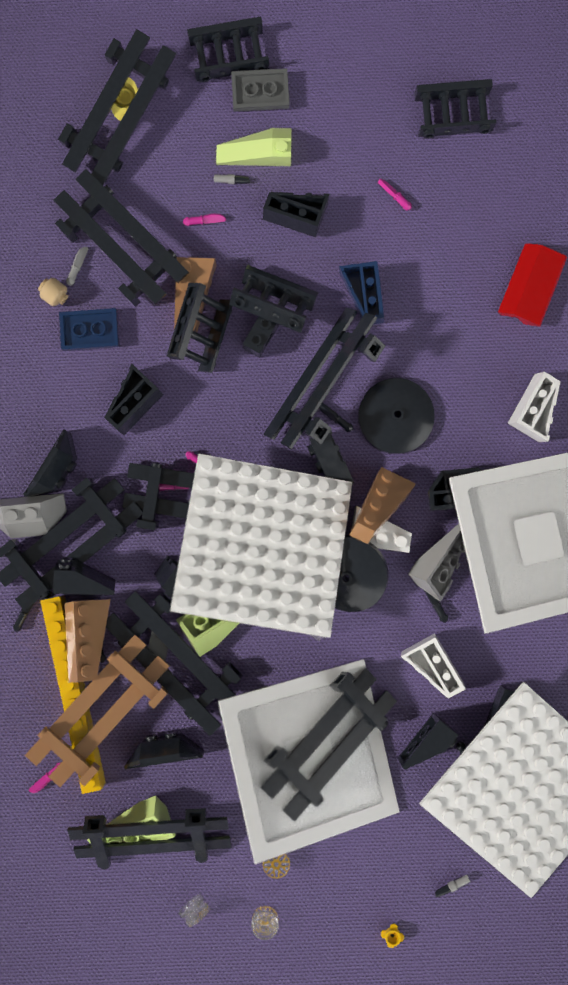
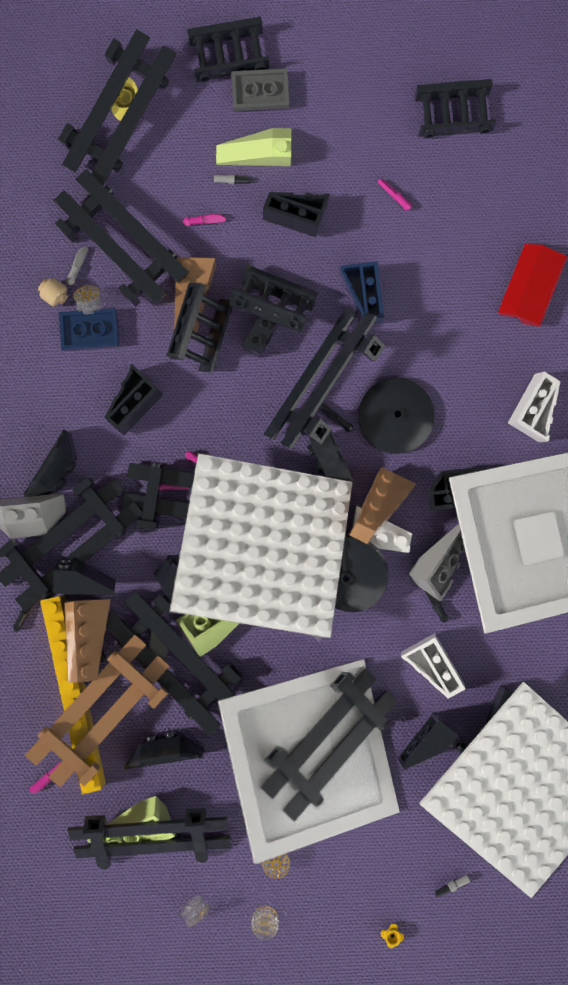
(88, 299): none -> clear wheel

